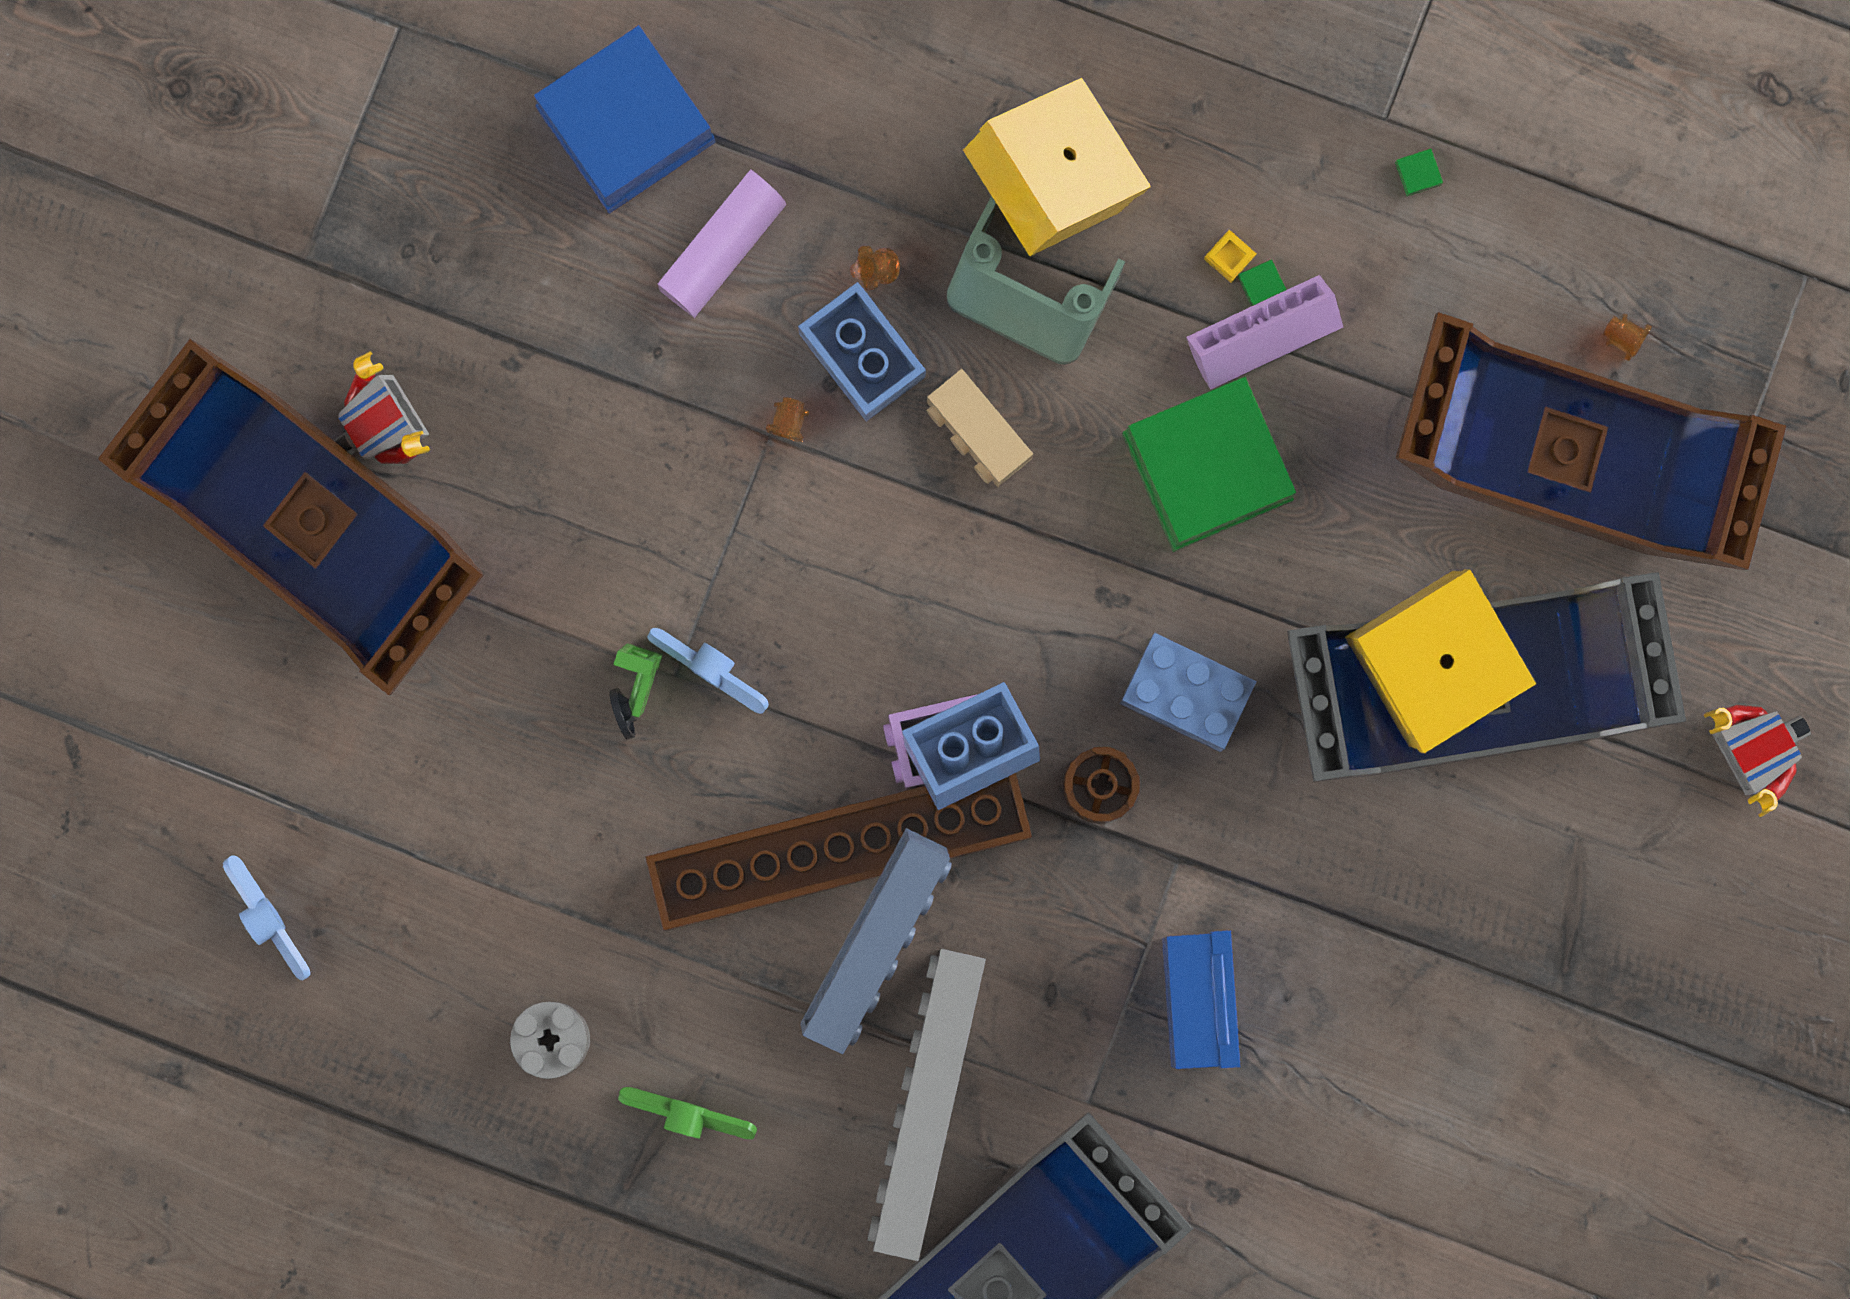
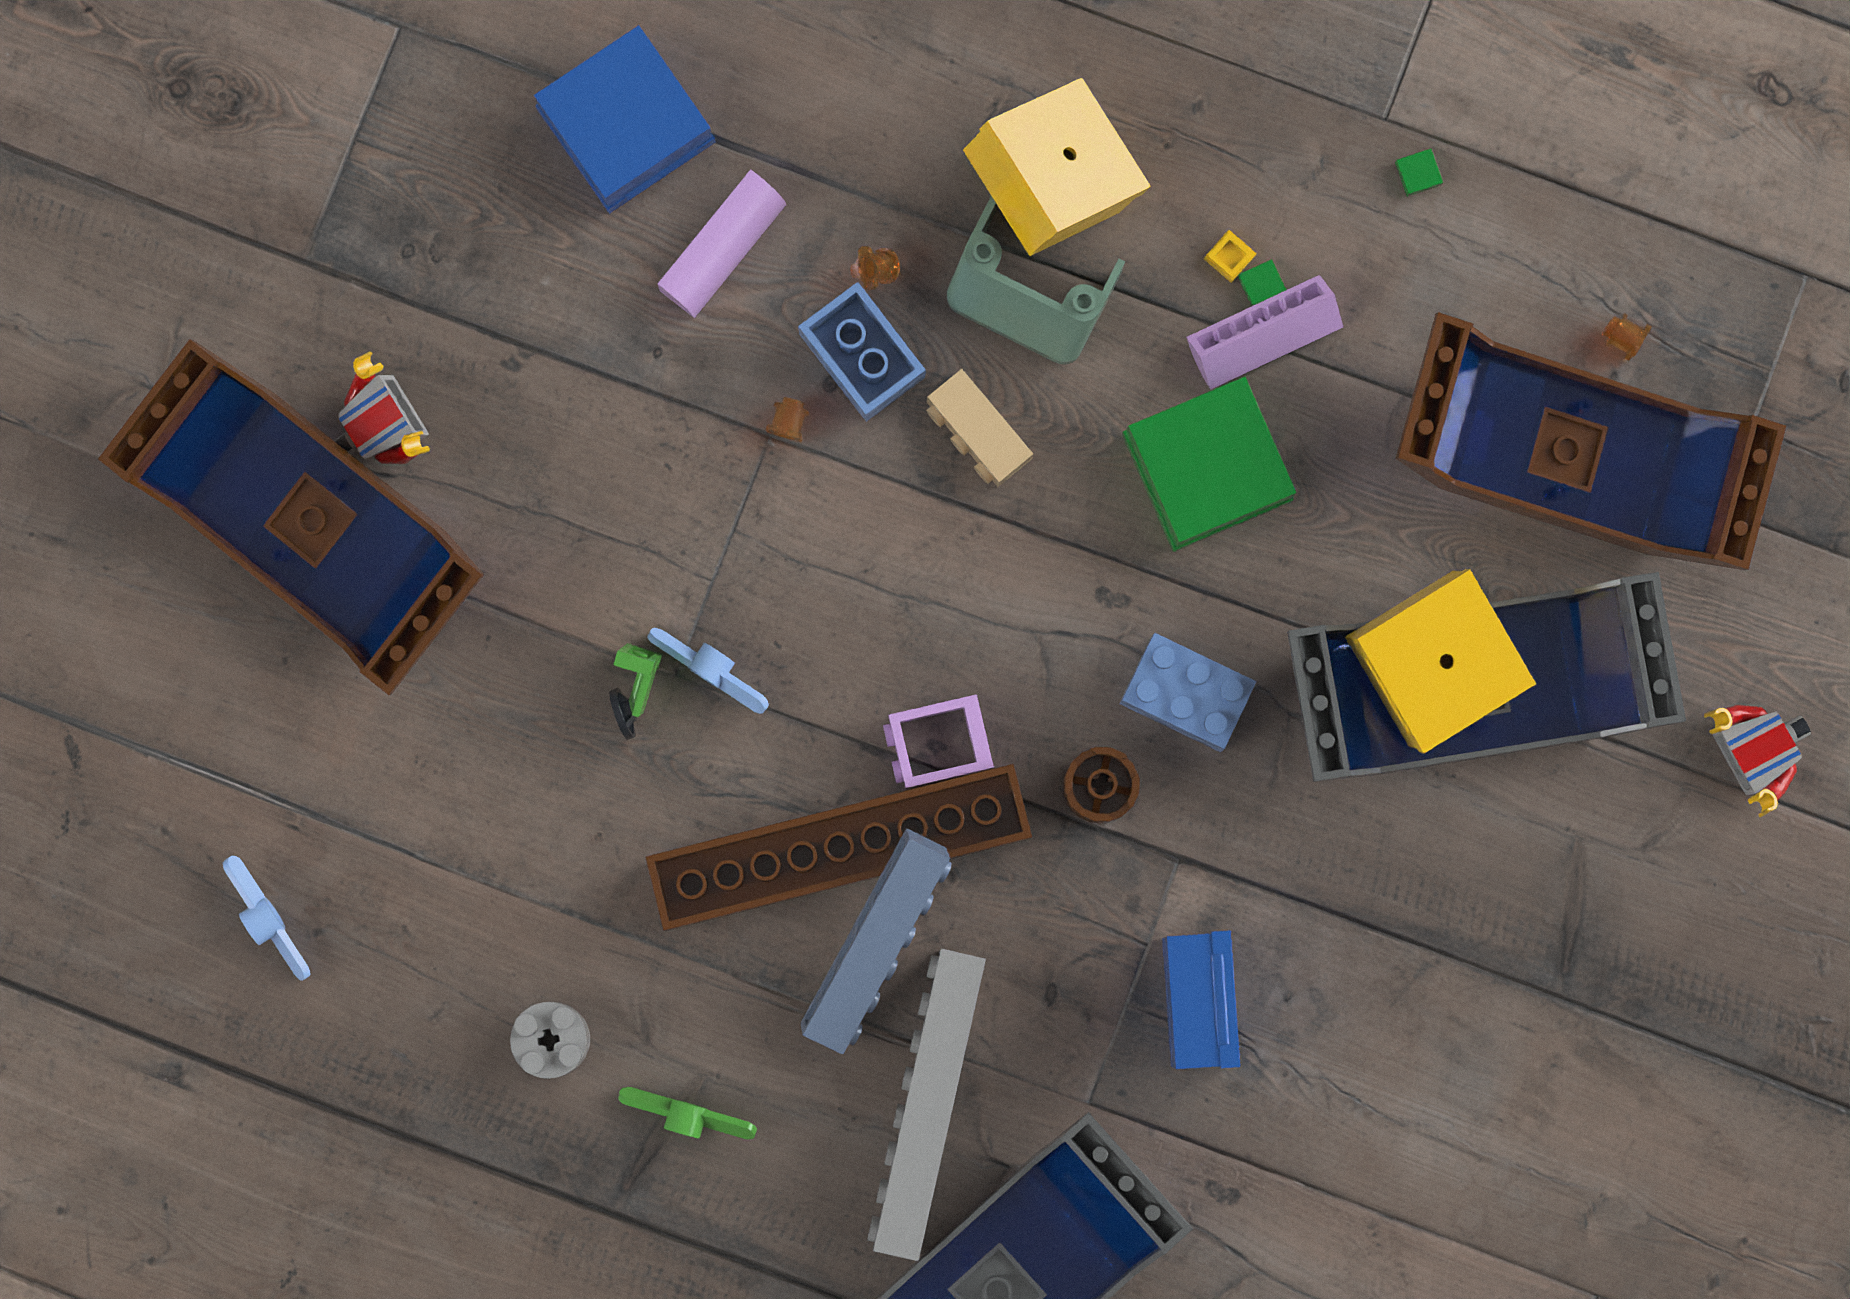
(971, 745): medium blue brick -> none

